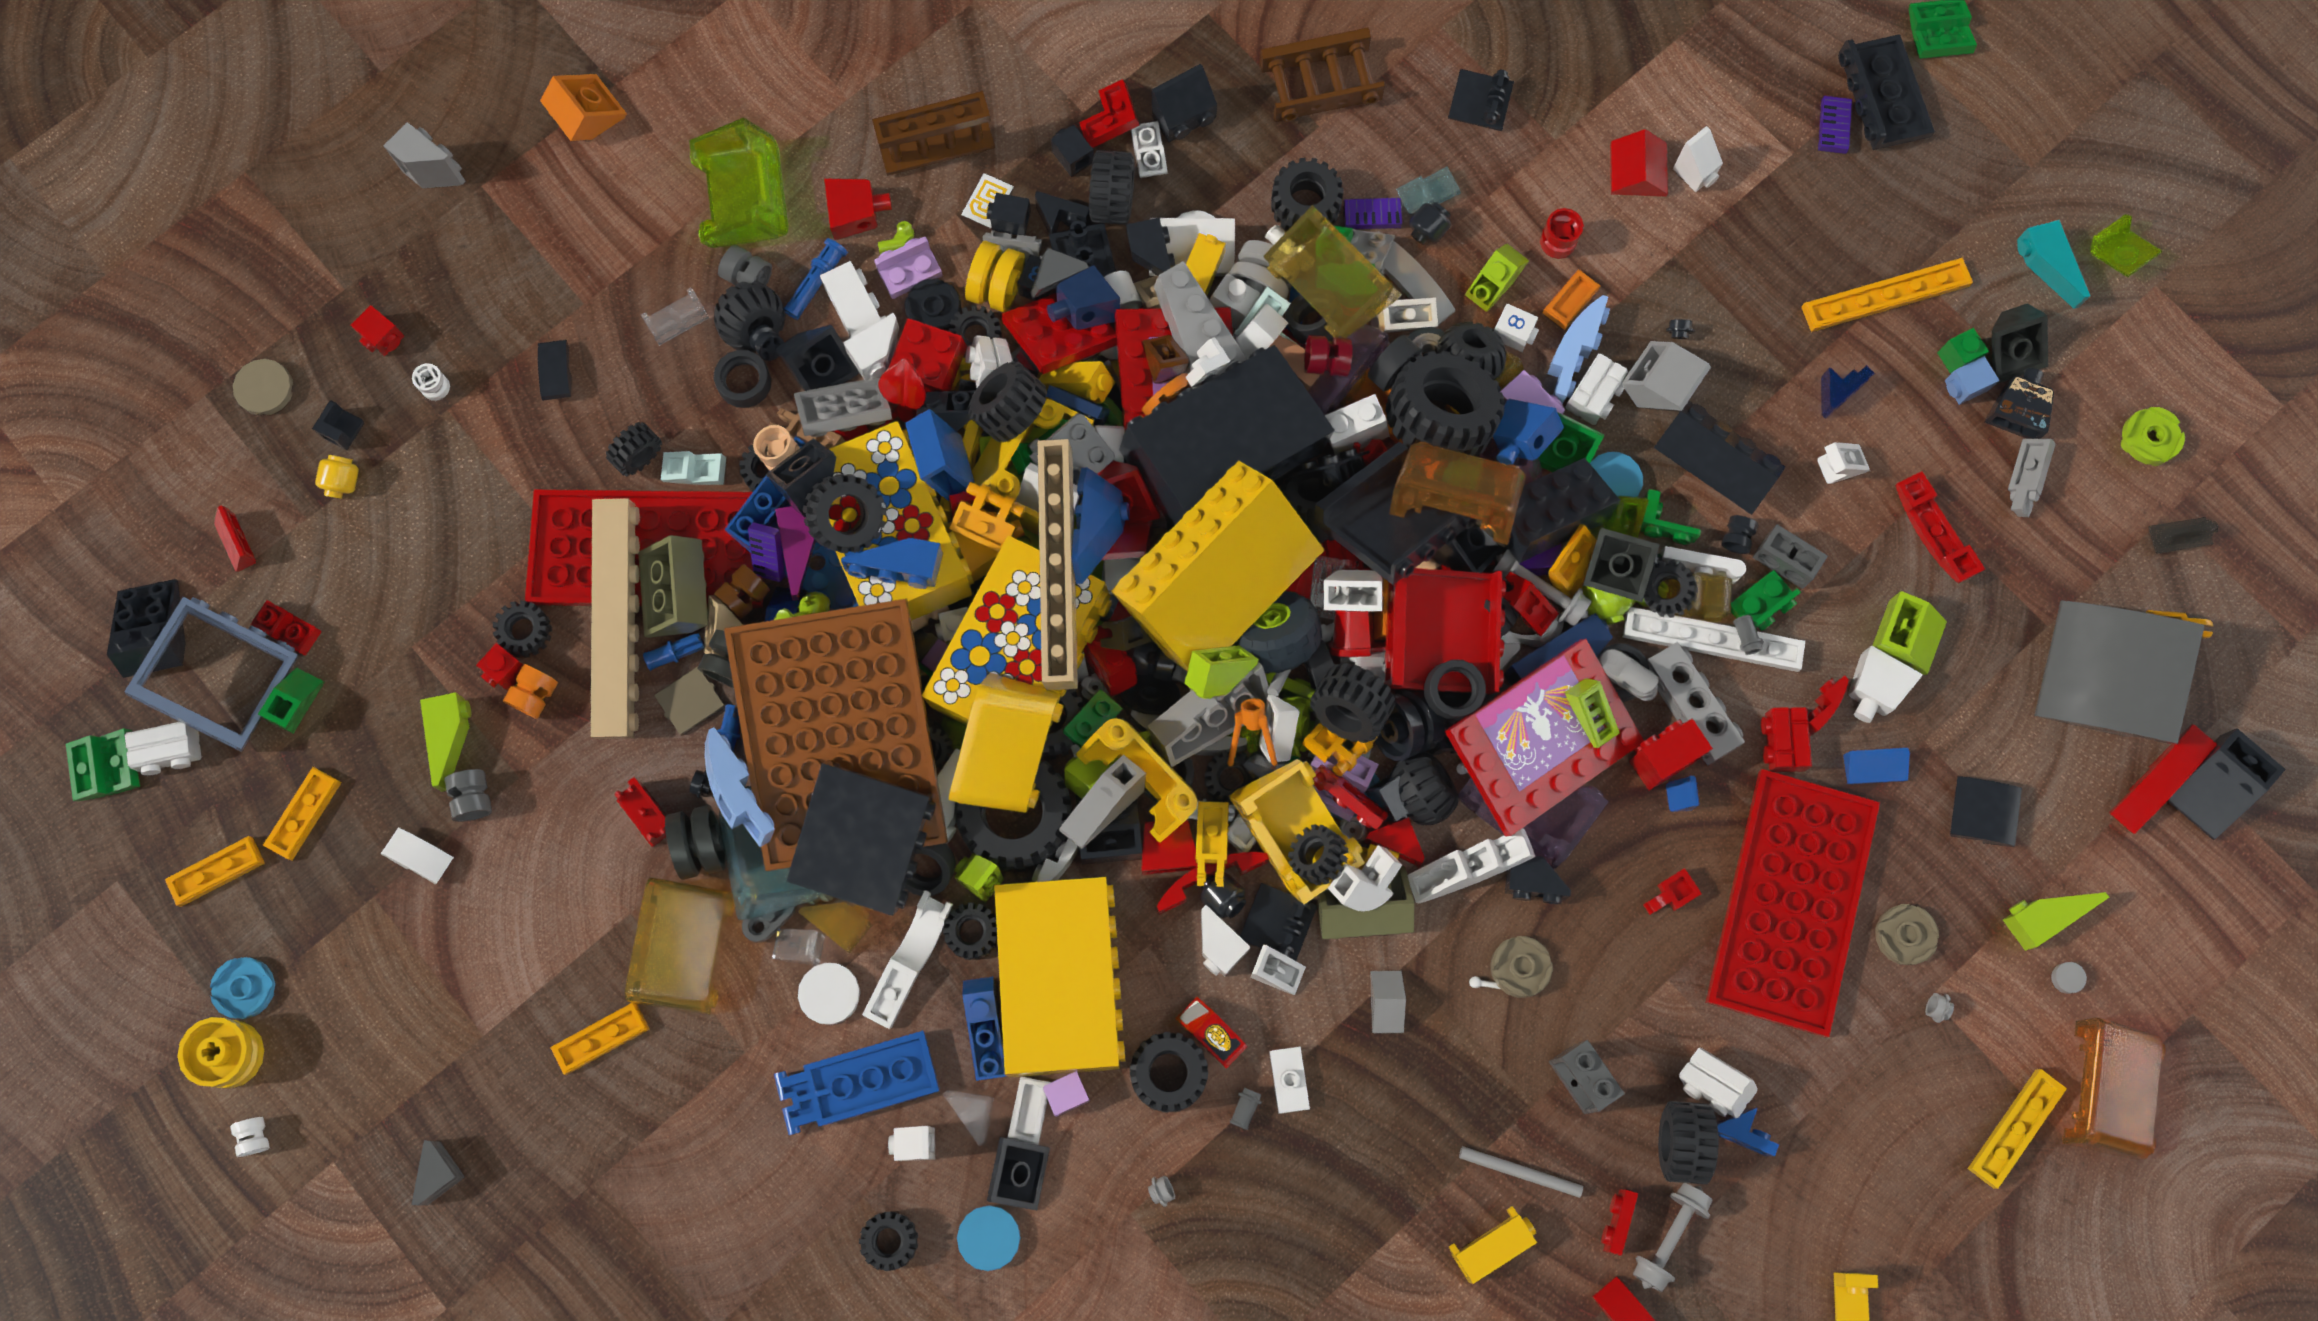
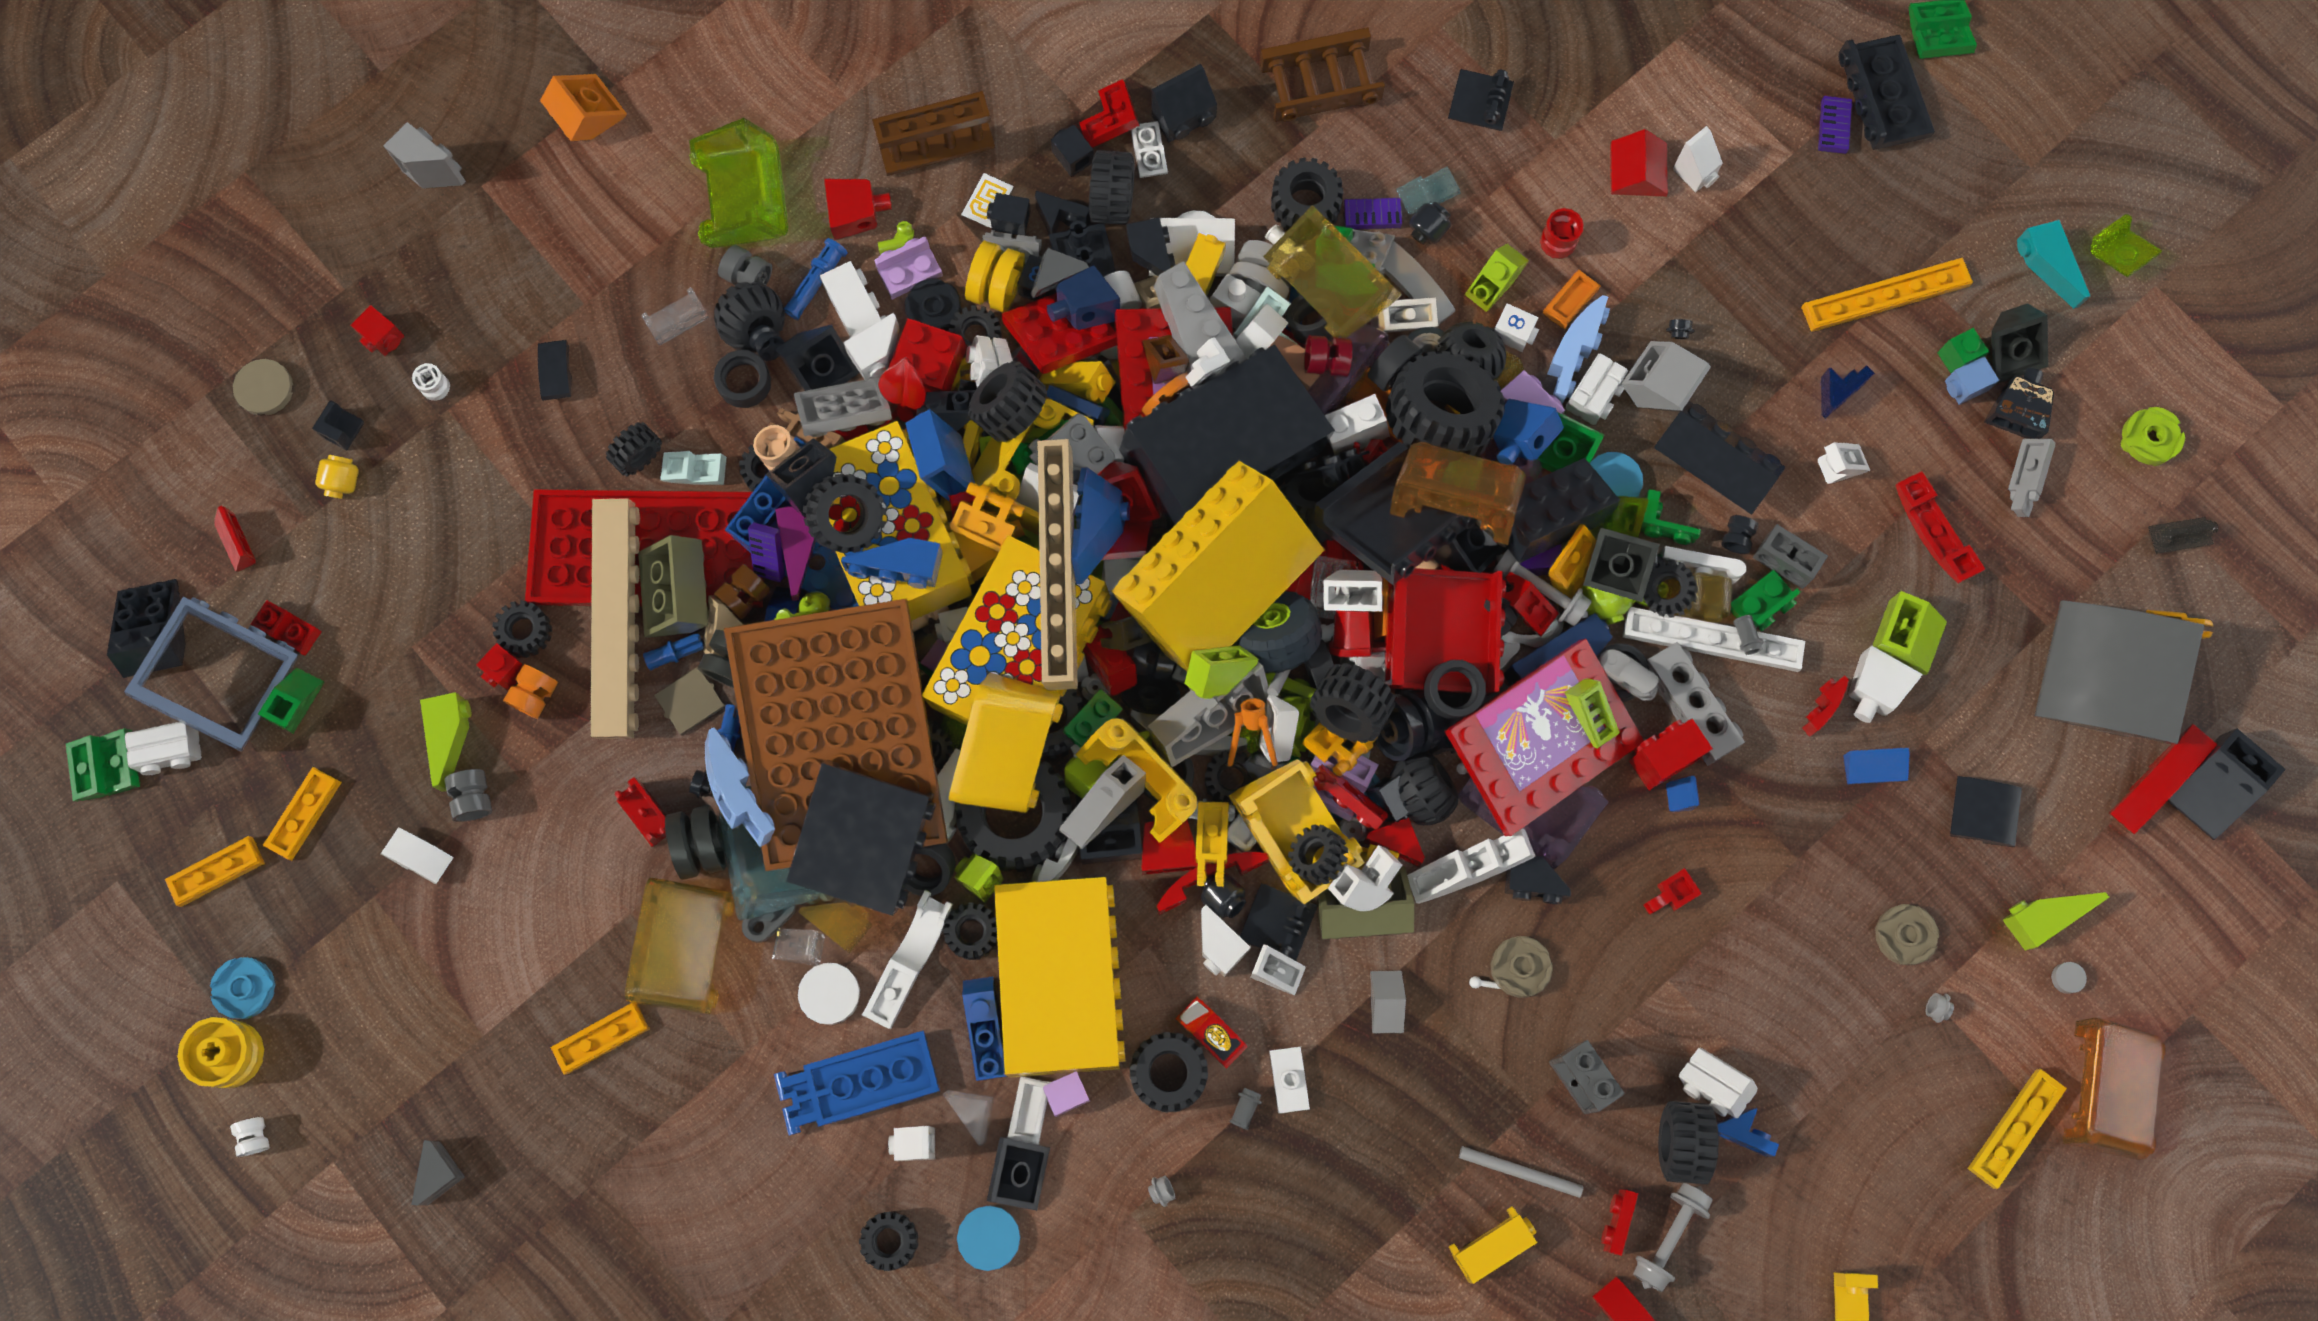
(1787, 739): red brick -> none
(1793, 903): red plate -> none

